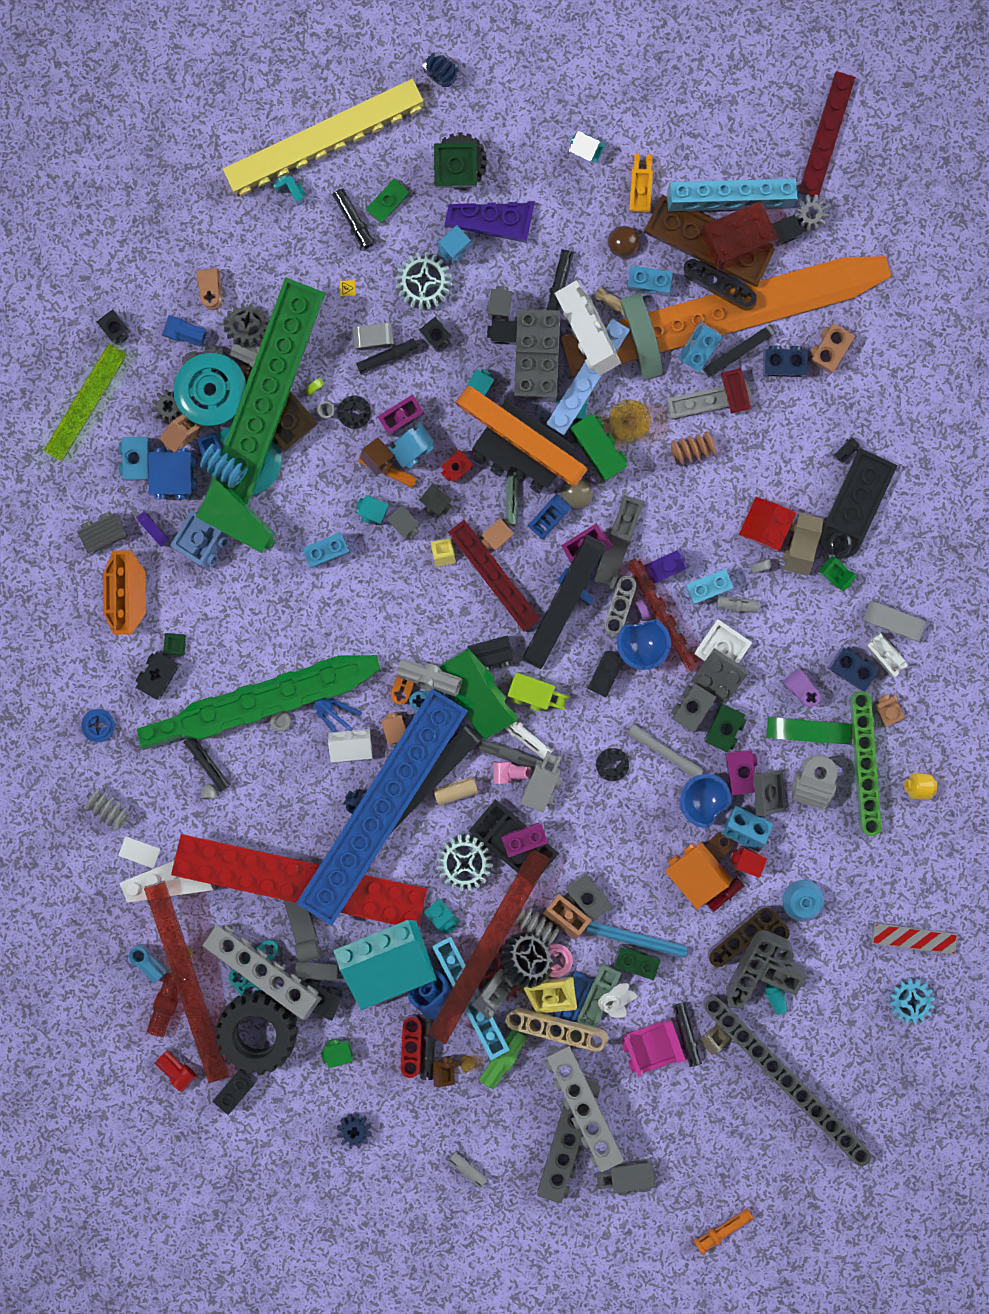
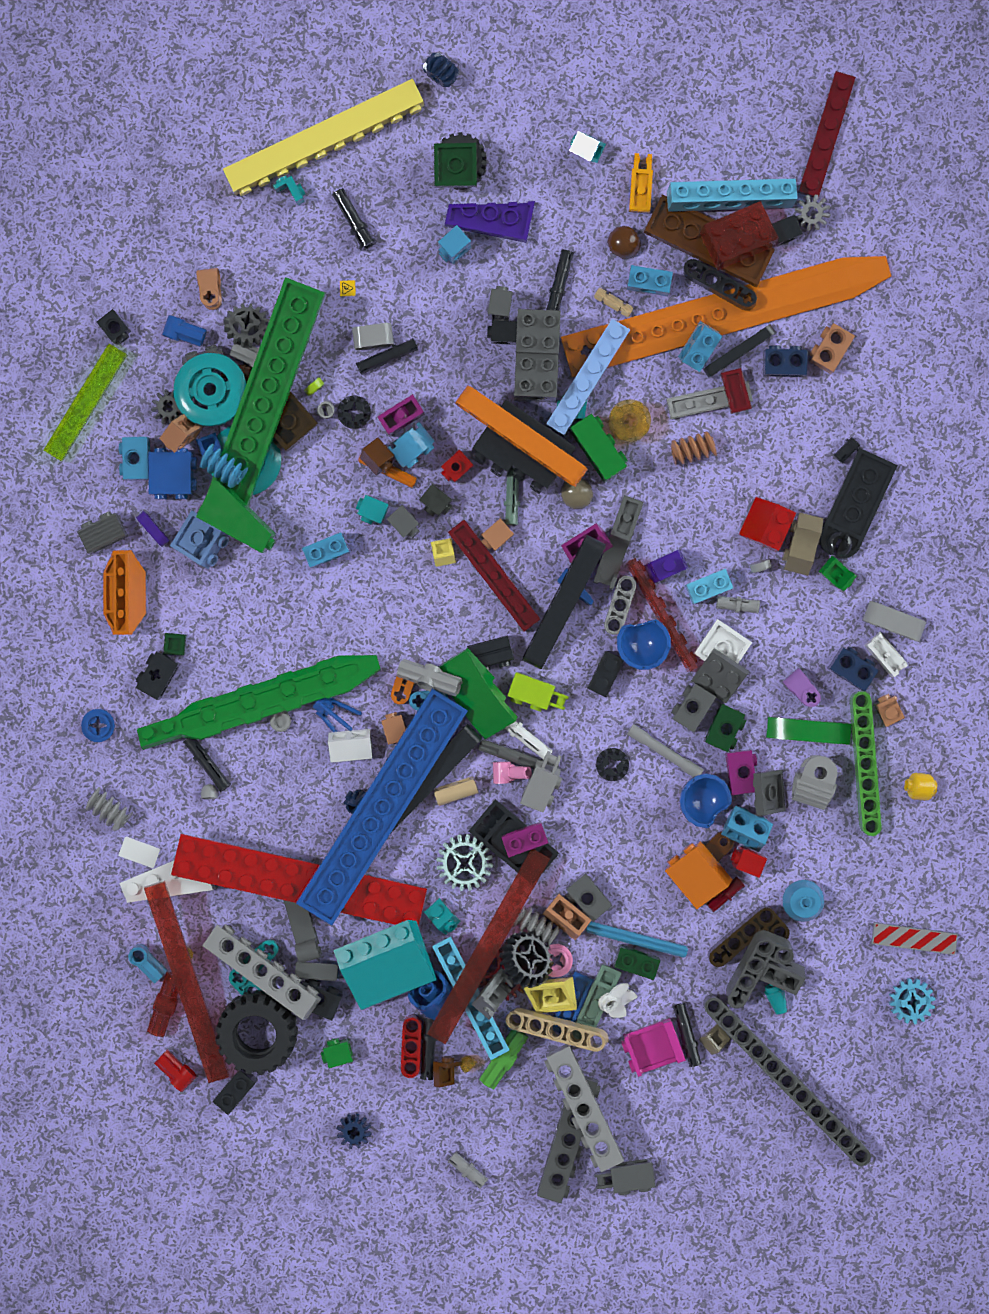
(387, 201): green plate -> none
(432, 283): light aqua gear -> none
(435, 325): black brick -> none
(481, 381): teal brick -> none
(558, 507): blue slope -> none
(588, 328): white wedge -> none
(642, 610): medium lavender tile -> none
(643, 336): sand green slope -> none
(714, 1236): orange pin -> none

